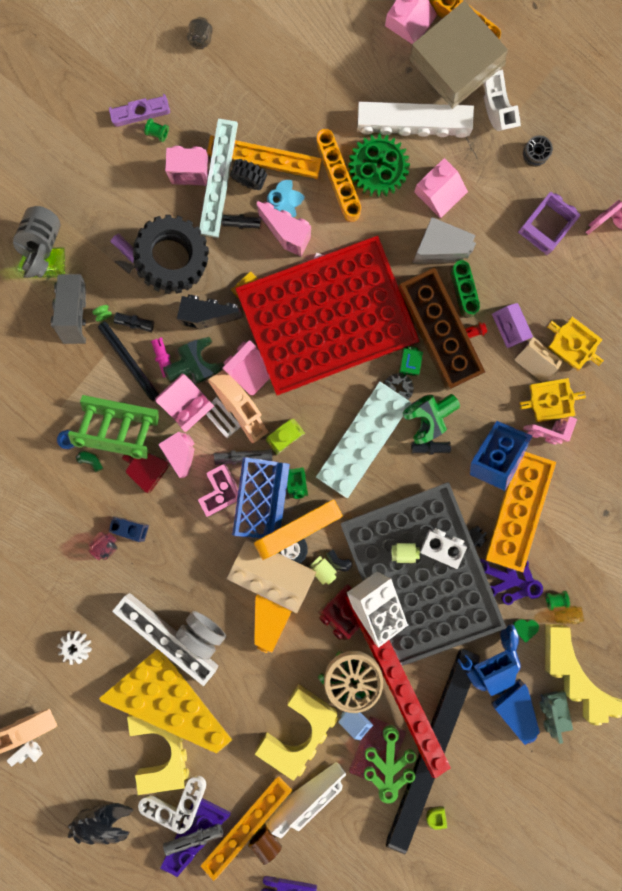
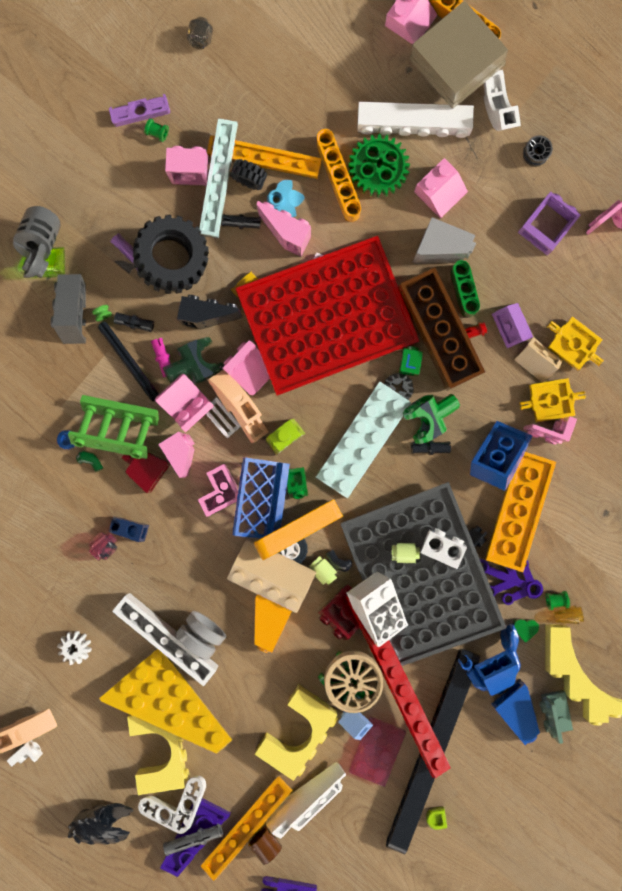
(230, 457): dark grey pin -> none
(389, 768): bright green plant -> none

